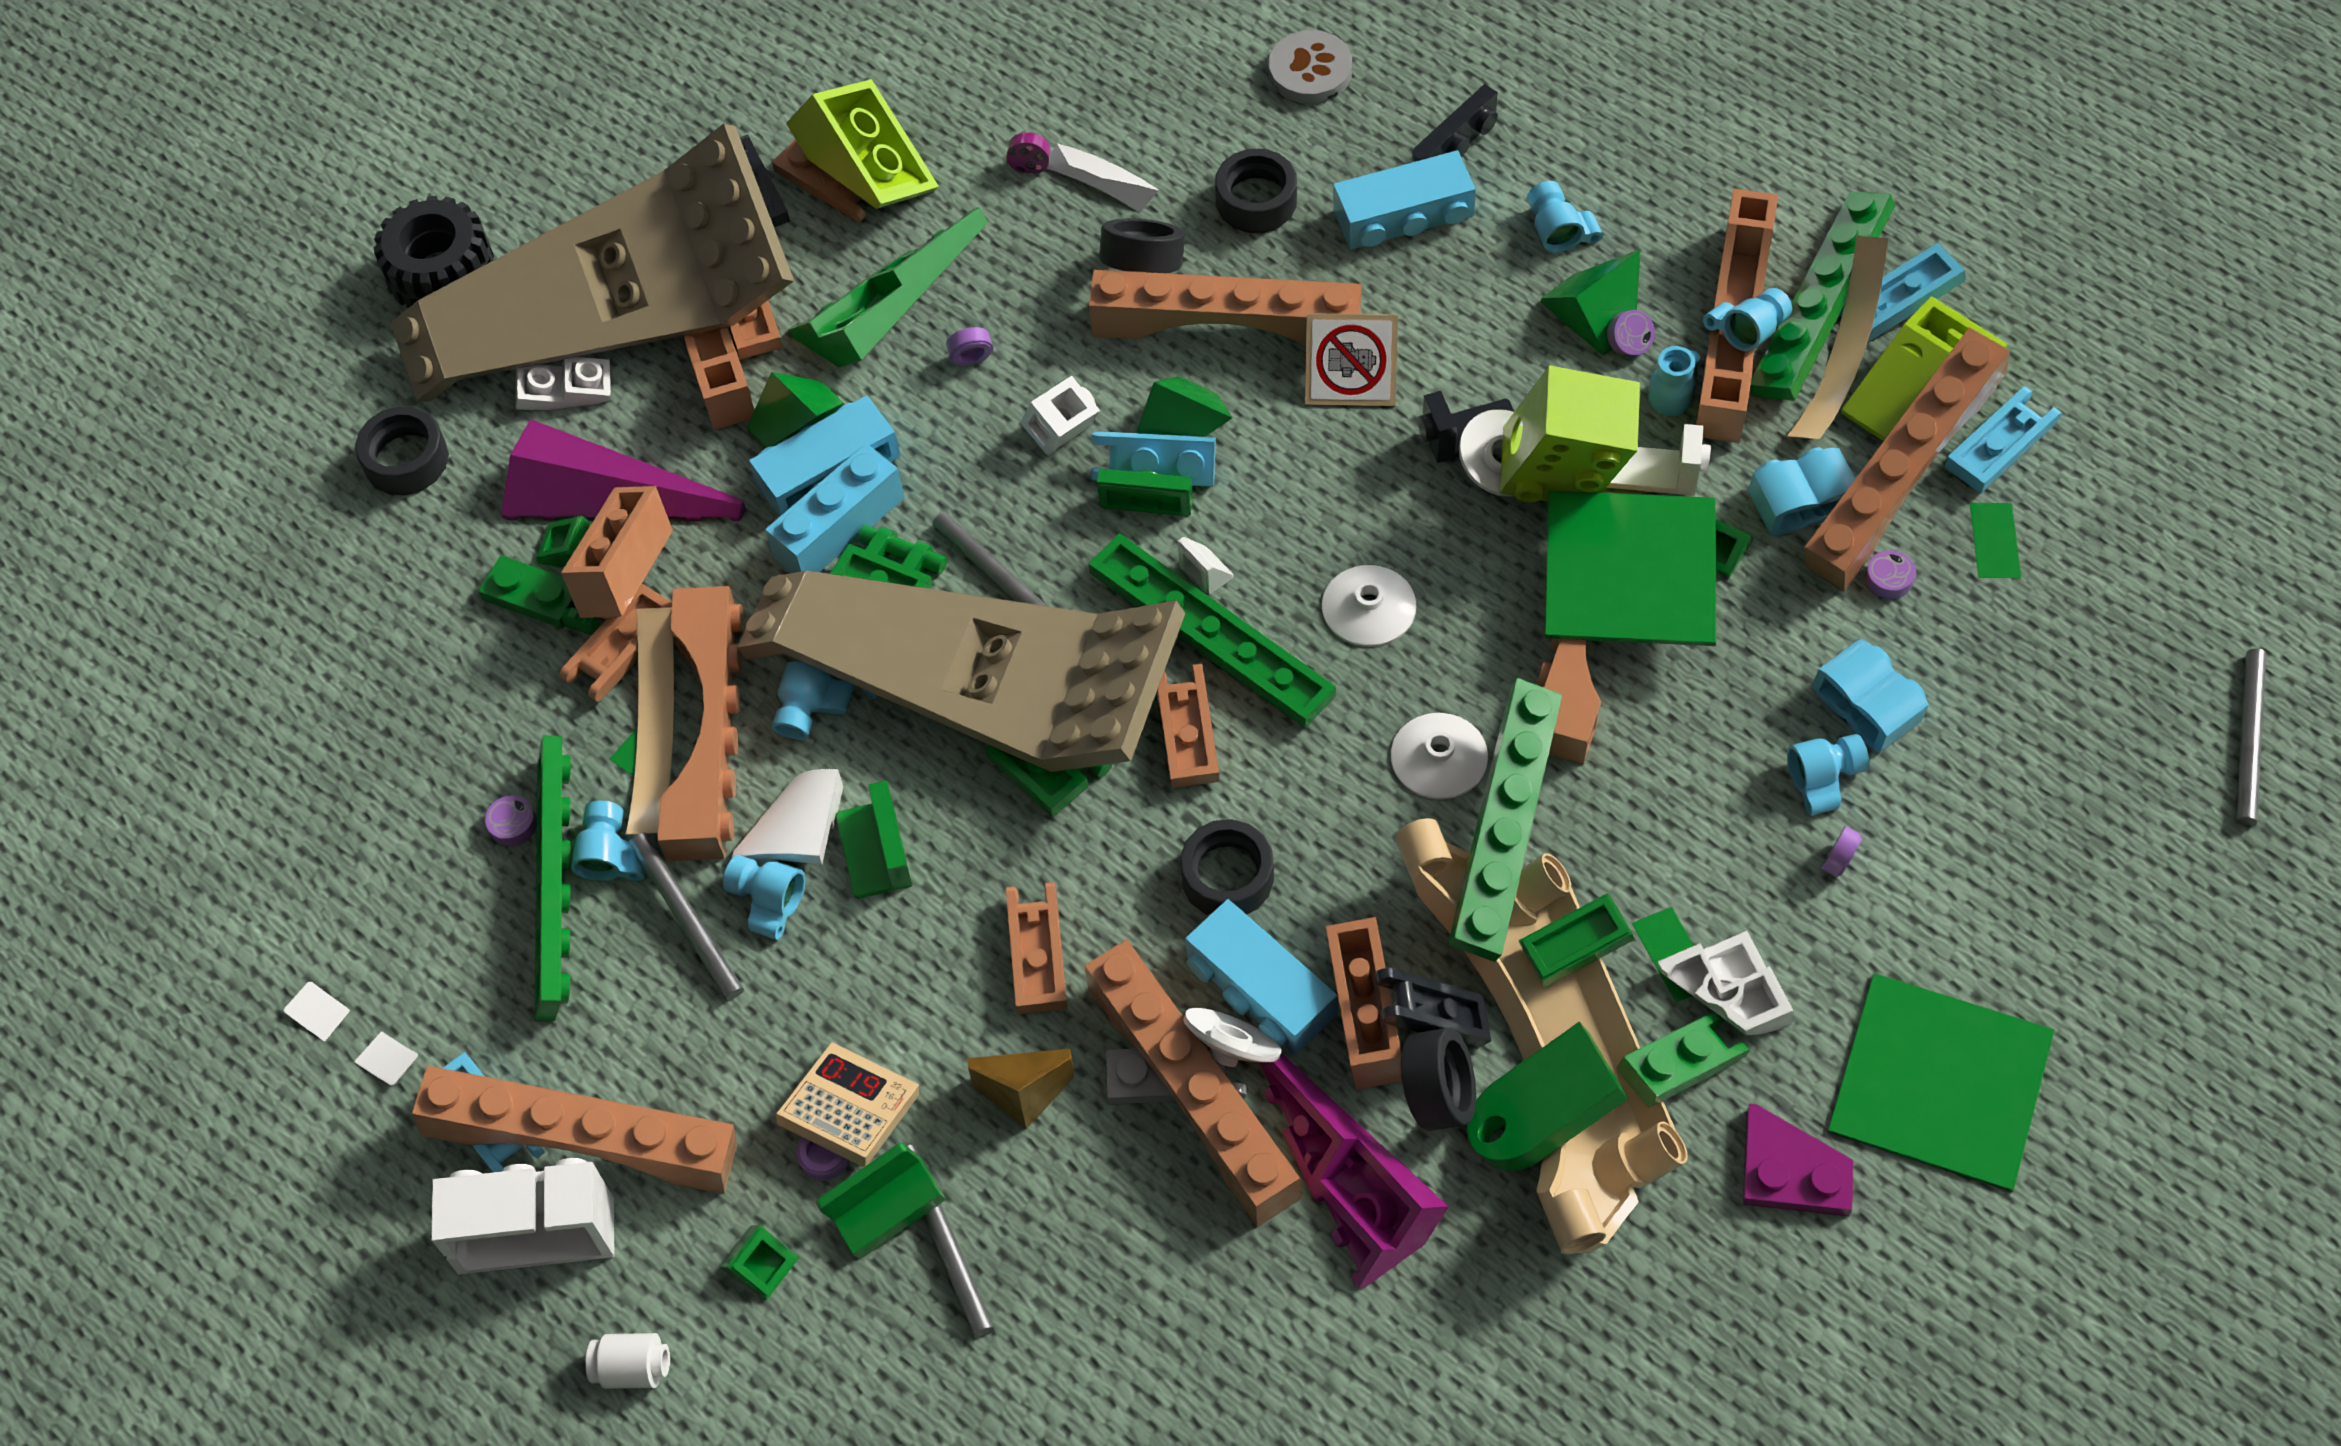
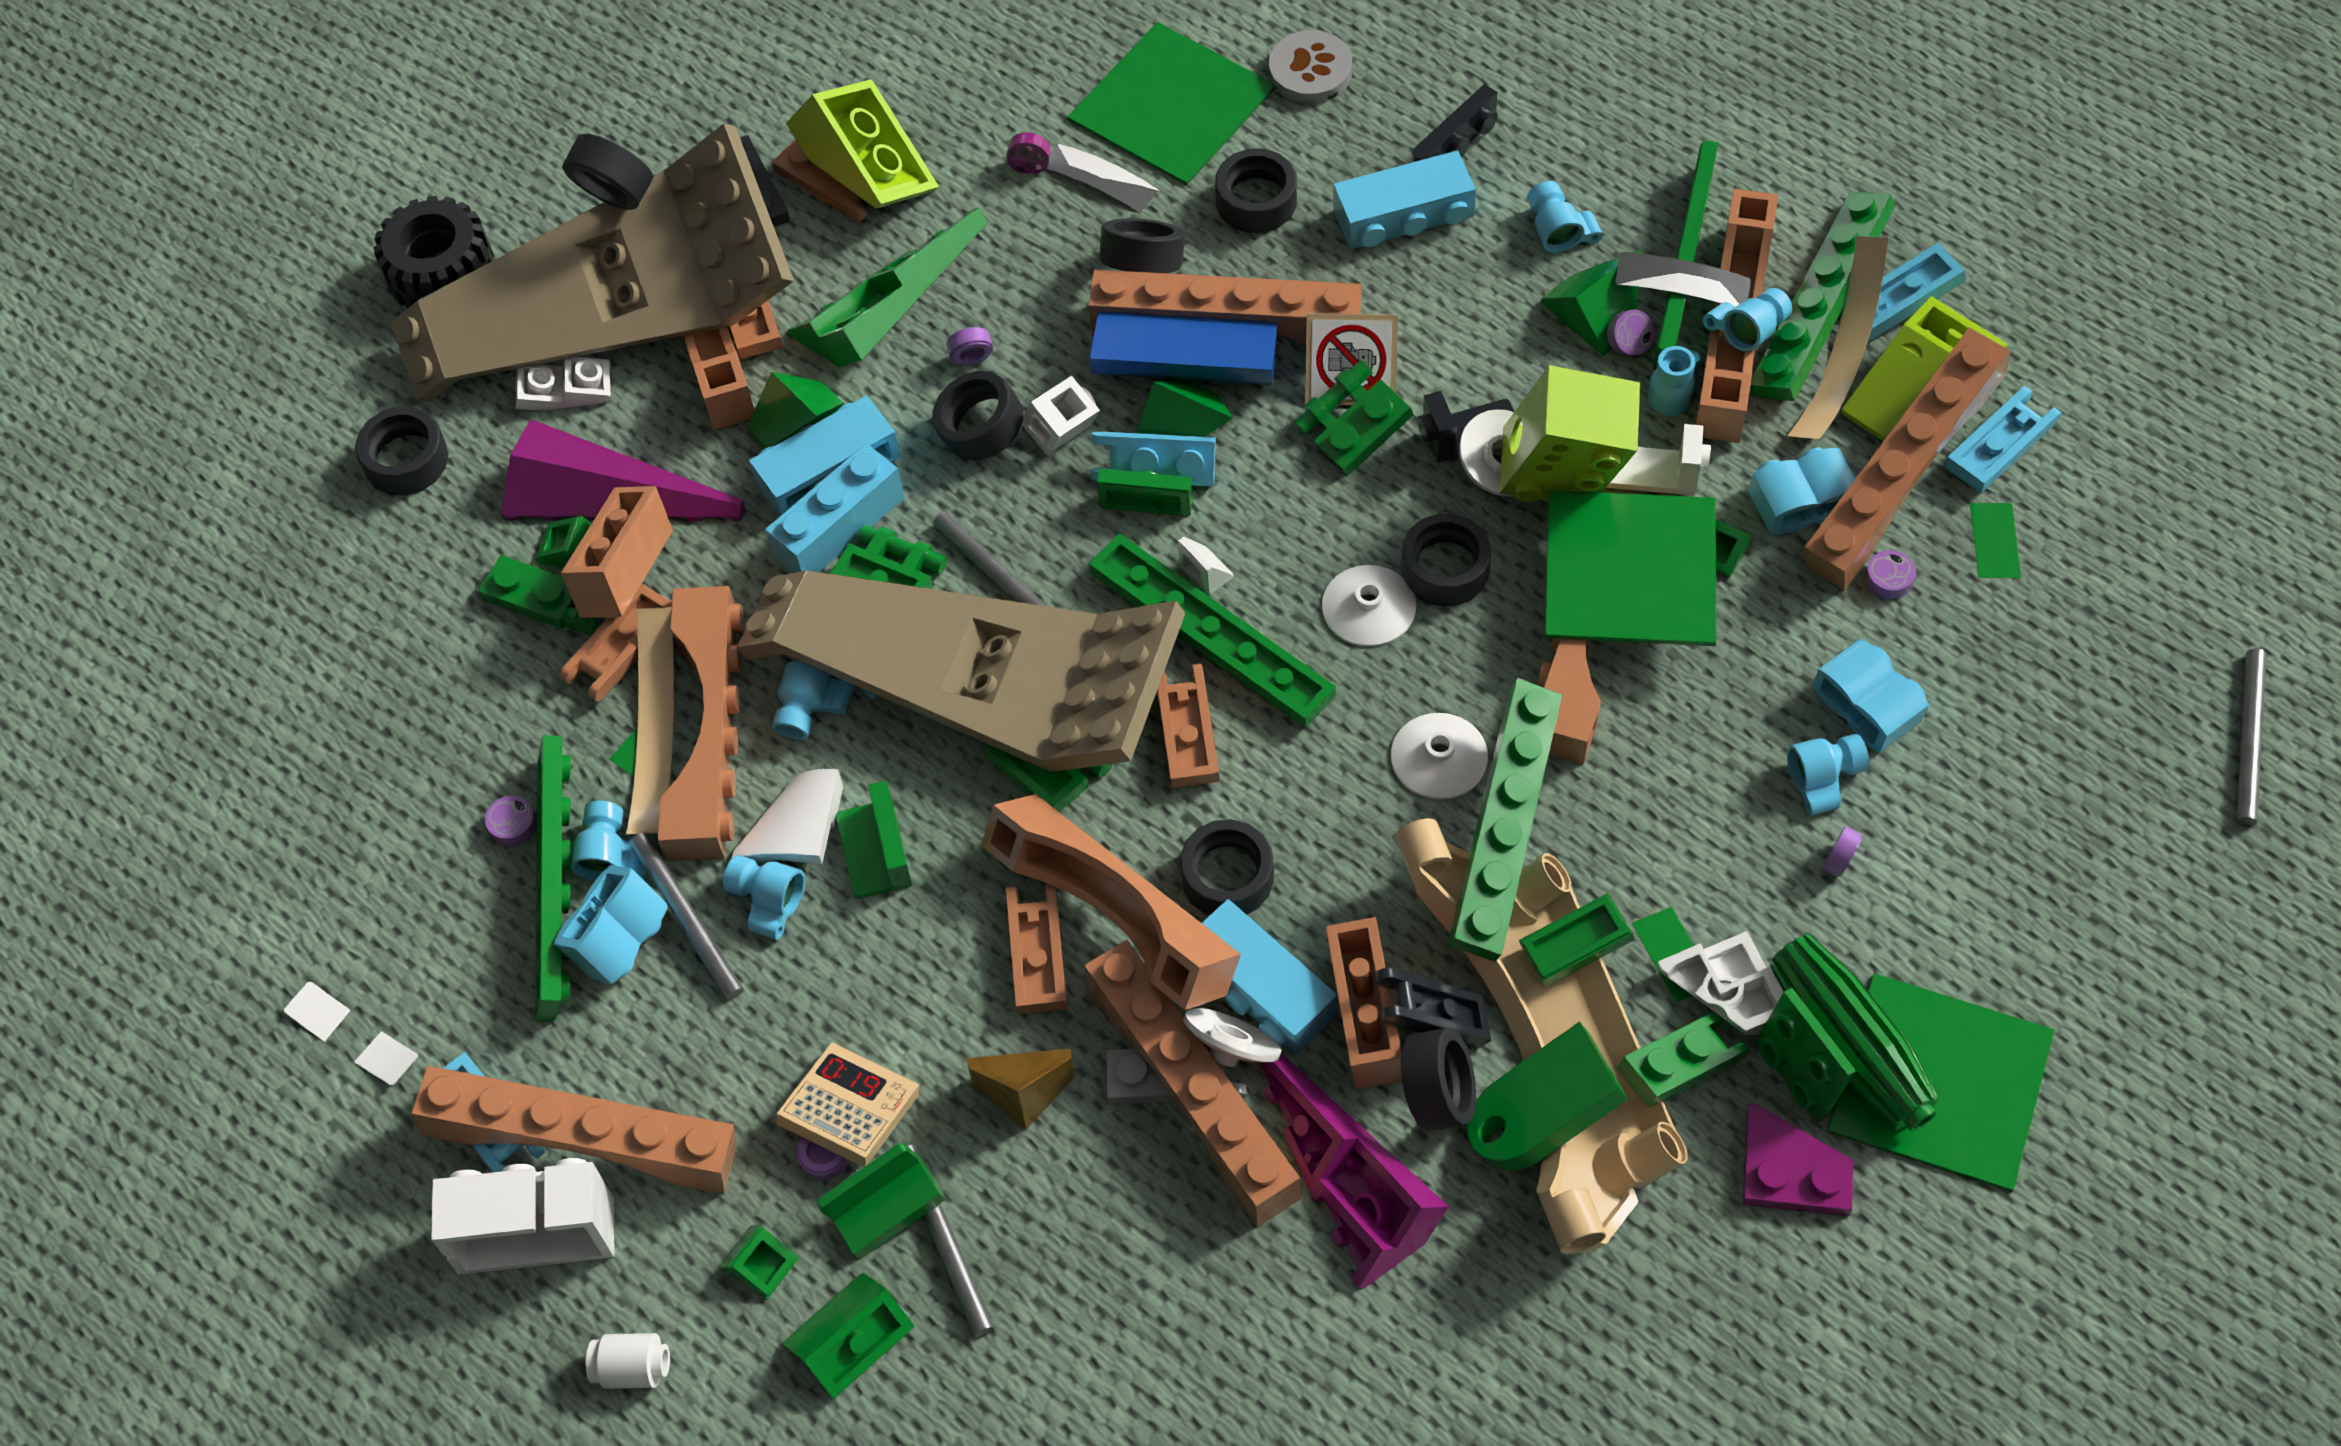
(607, 171): none -> black tyre
(611, 924): none -> medium azure brick
(849, 1334): none -> green panel
(960, 397): none -> black tyre
(1171, 103): none -> green piece
(1178, 950): none -> nougat arch
(1184, 348): none -> blue brick
(1362, 426): none -> green plate
(1446, 590): none -> black tyre
(1682, 277): none -> dark grey sticker
(1688, 242): none -> green tile
(1836, 1035): none -> green plate

